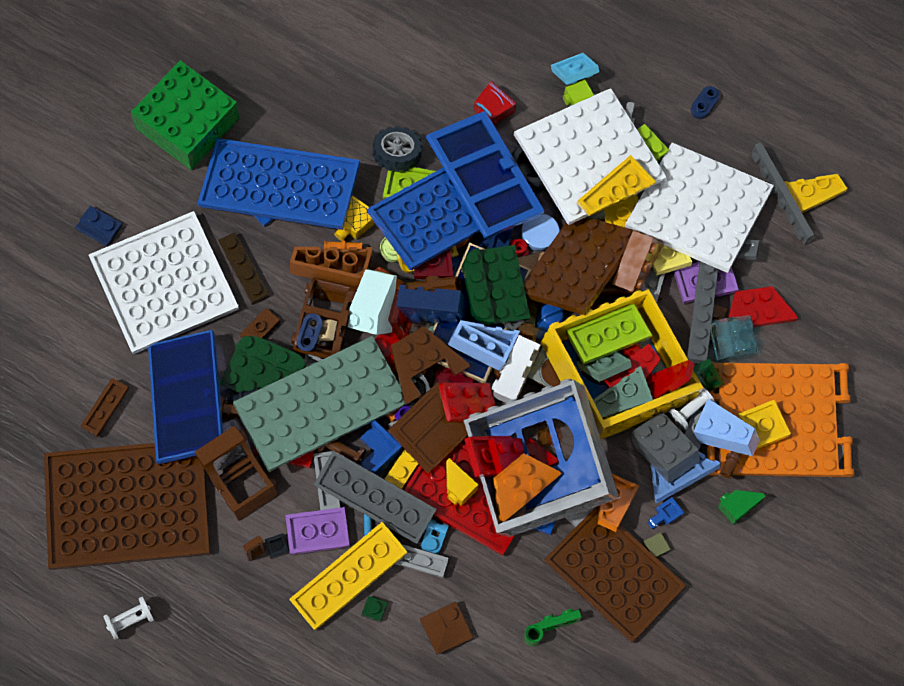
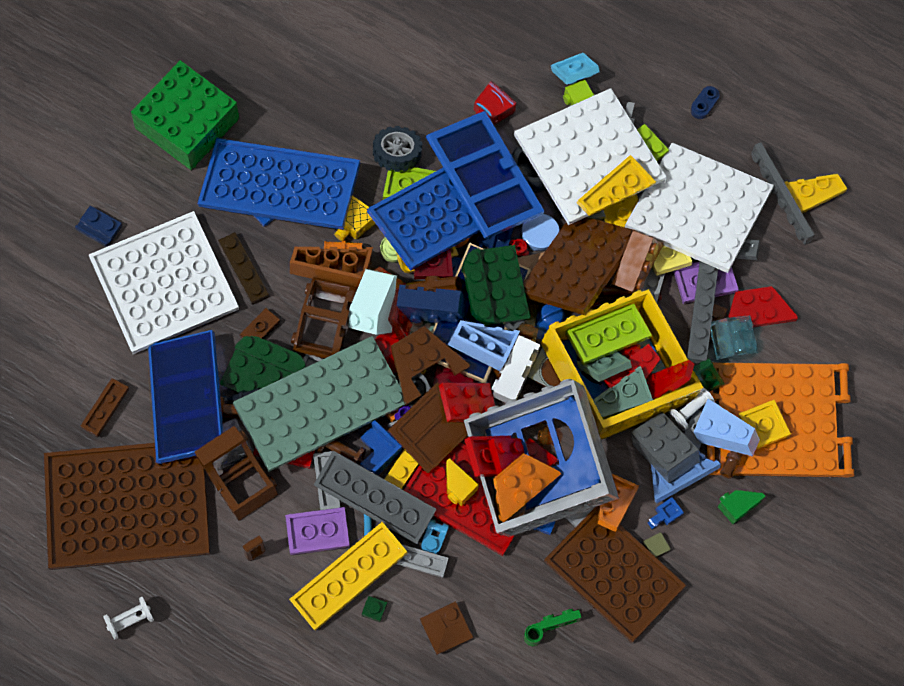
(277, 546): black tile -> none
(310, 332): dark blue plate -> none
(328, 330): tan plate -> none

